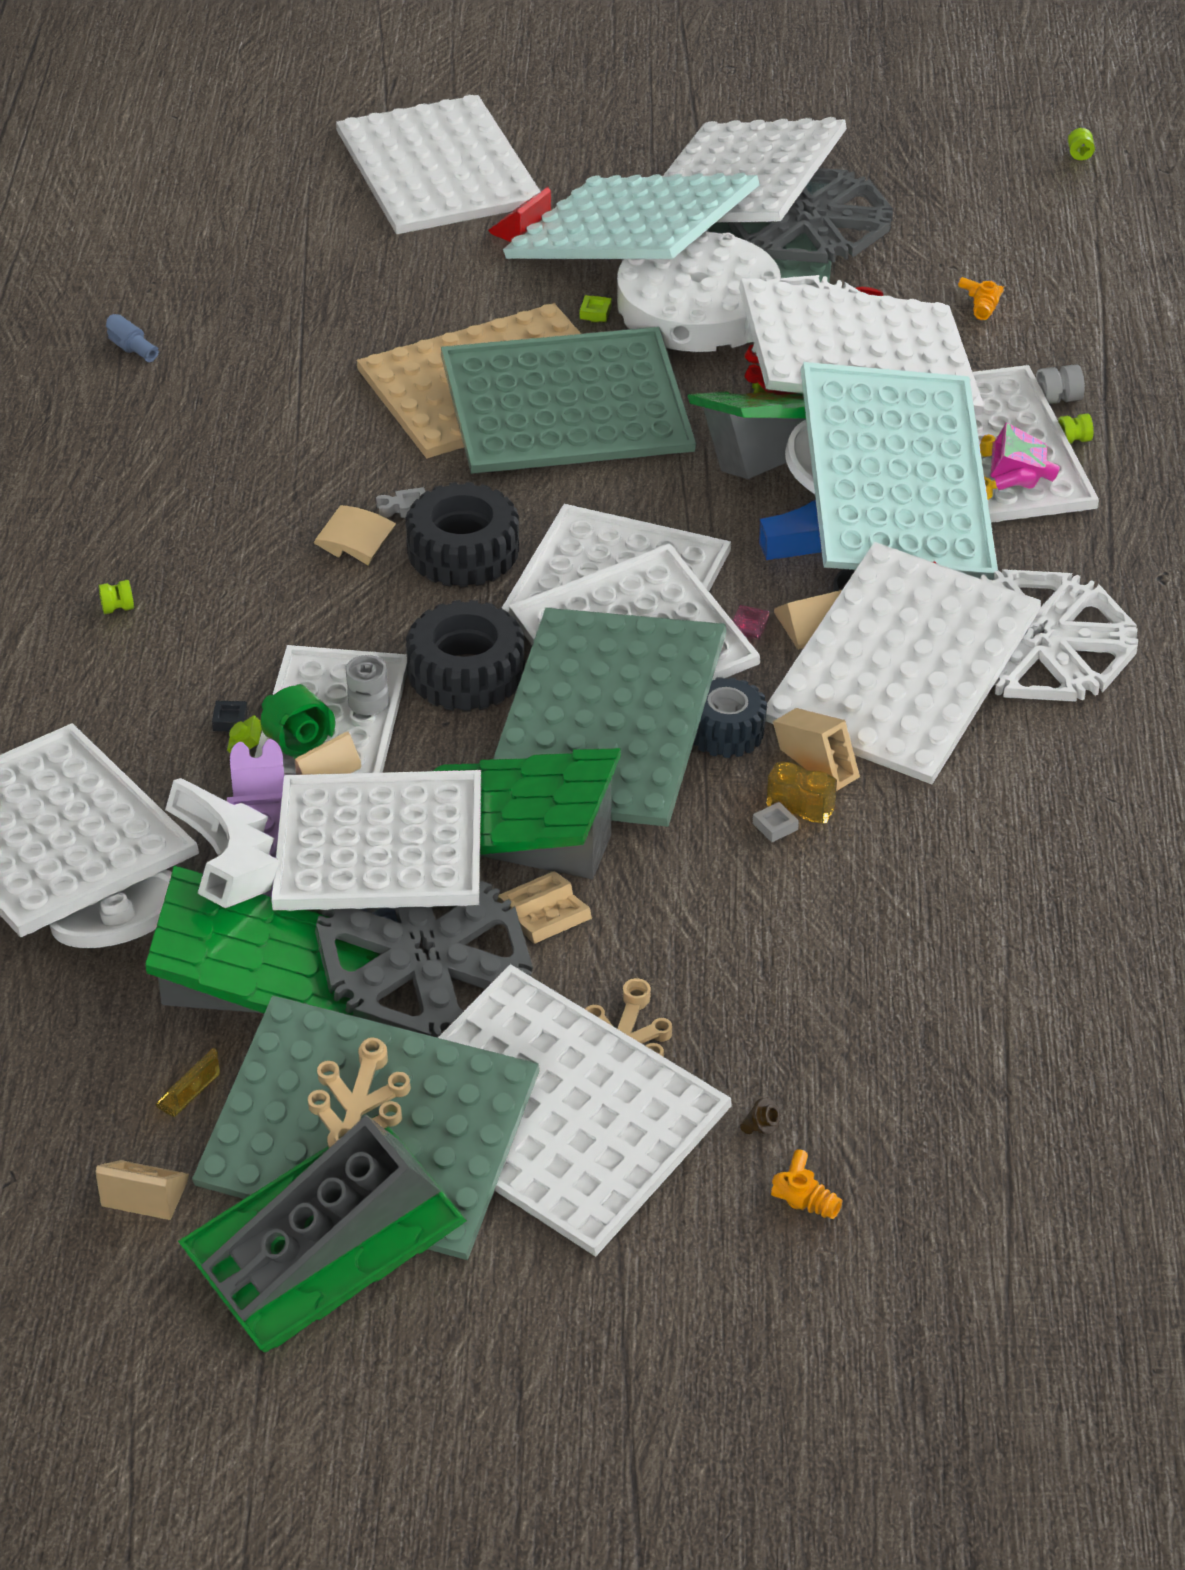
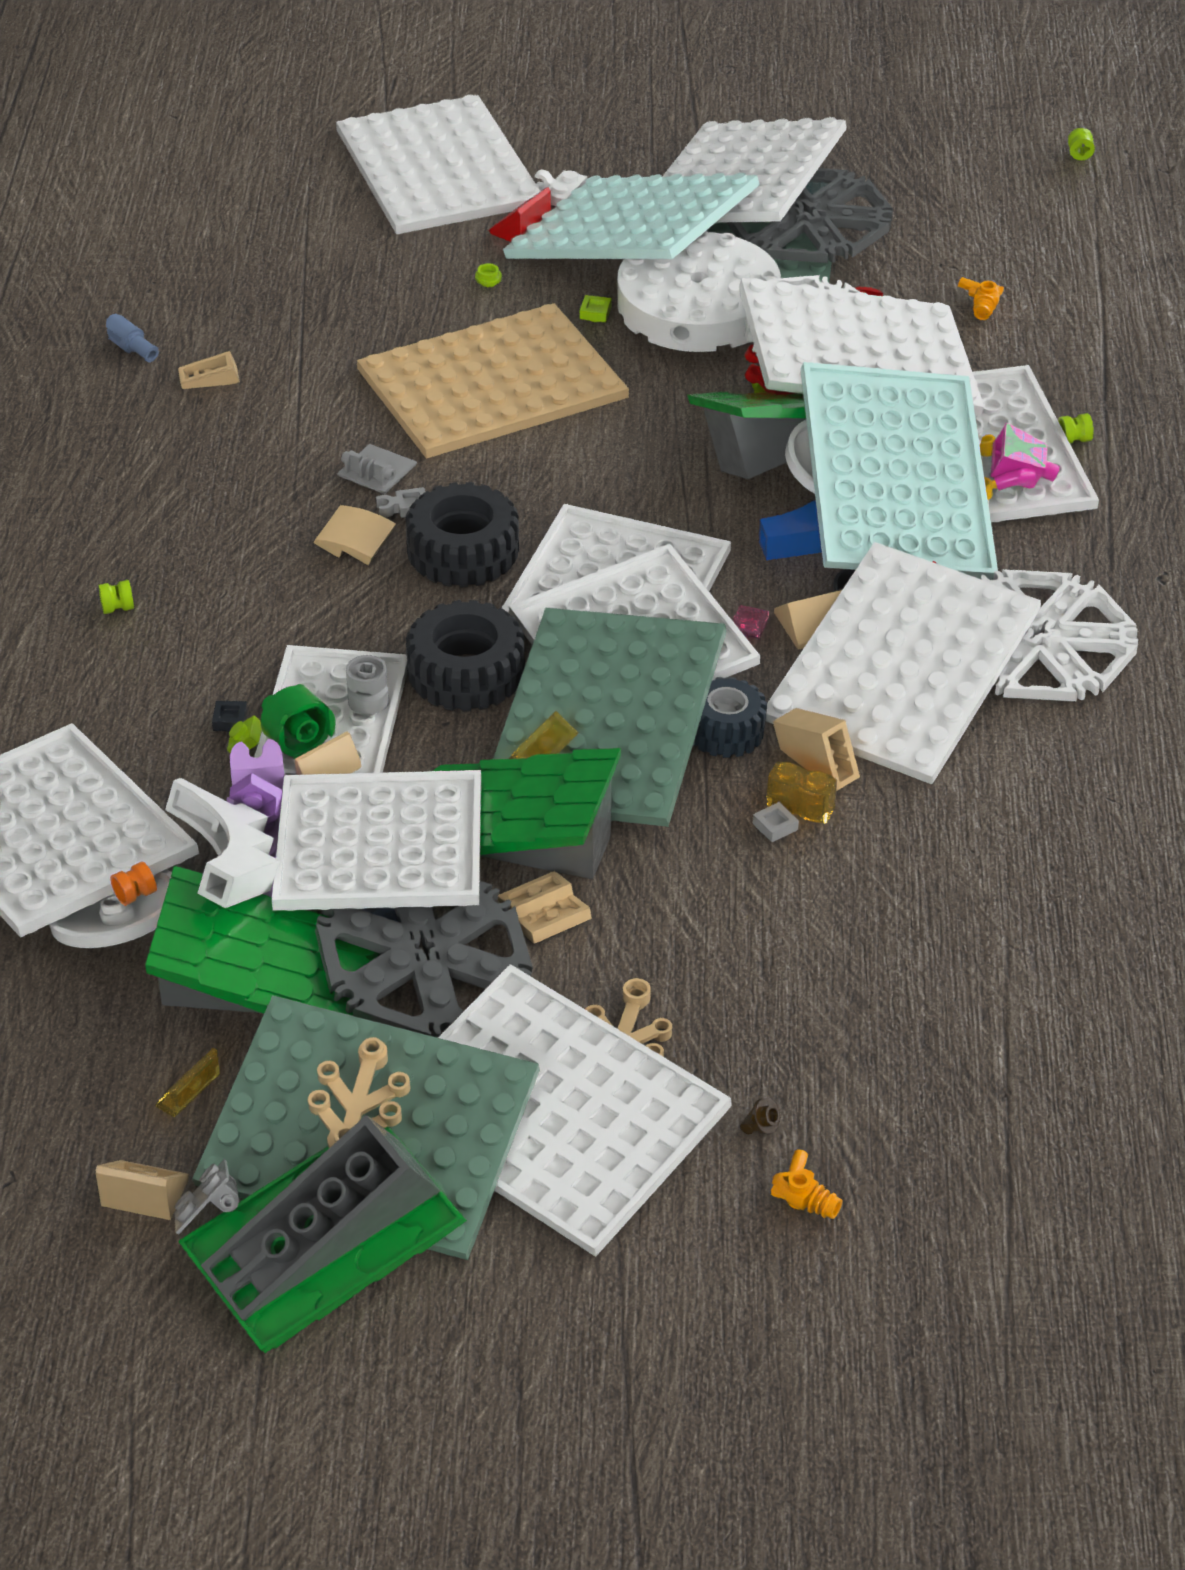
(133, 883): none -> orange wheel
(210, 372): none -> tan slope
(216, 1187): none -> light grey hinge
(258, 795): none -> medium lavender bracket
(375, 468): none -> light grey hinge
(488, 275): none -> lime plate
(547, 739): none -> clear yellow slope
(562, 185): none -> white plate
(566, 400): sand green plate -> none
(1062, 384): light grey wheel -> none

